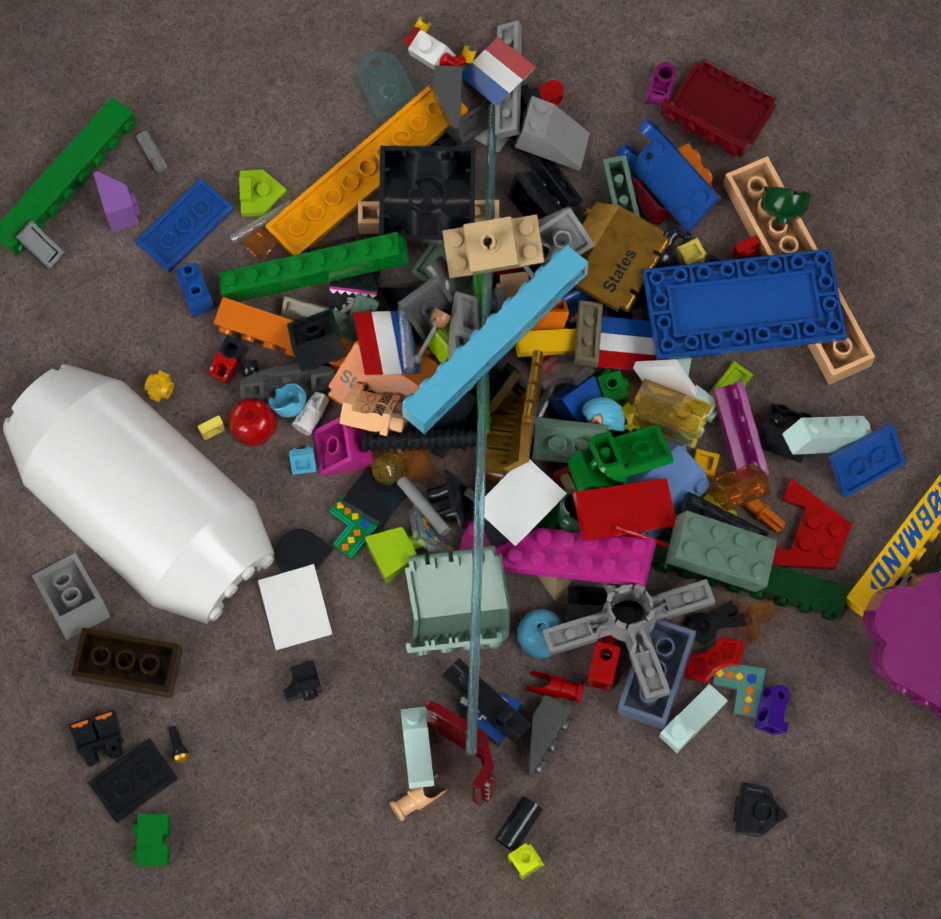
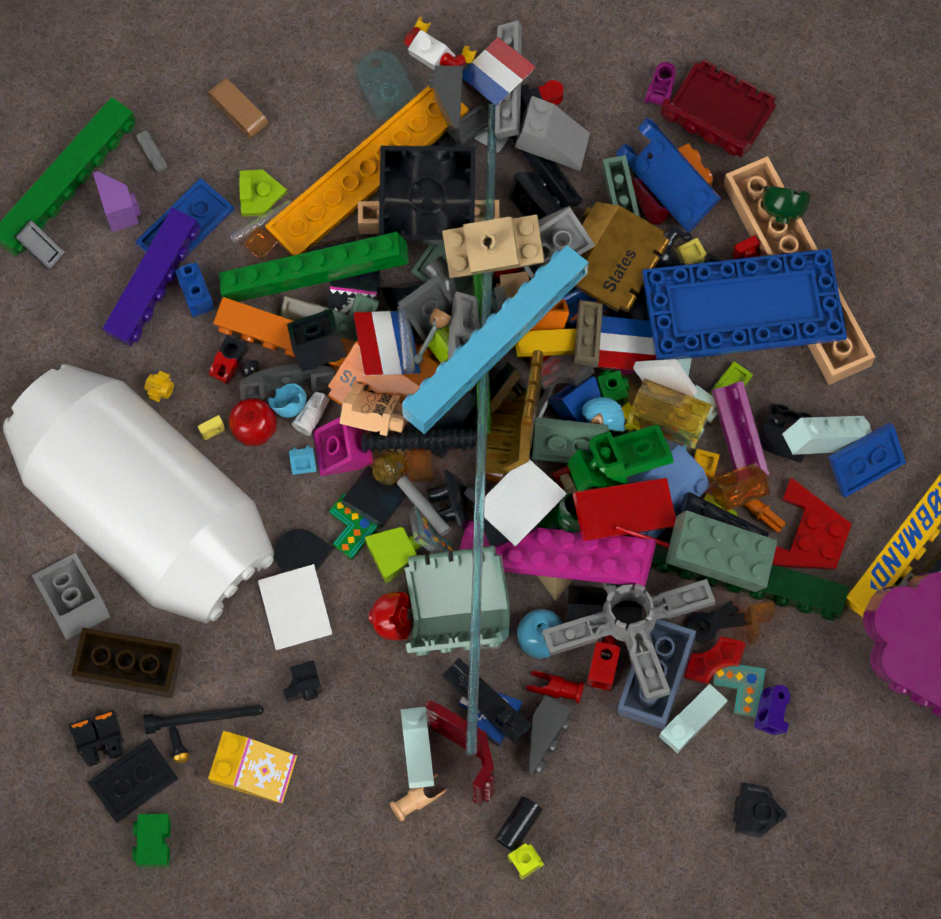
(152, 277): none -> dark purple brick
(155, 723): none -> black piece
(238, 108): none -> medium nougat beam
(252, 767): none -> yellow slope
(390, 616): none -> red cylinder

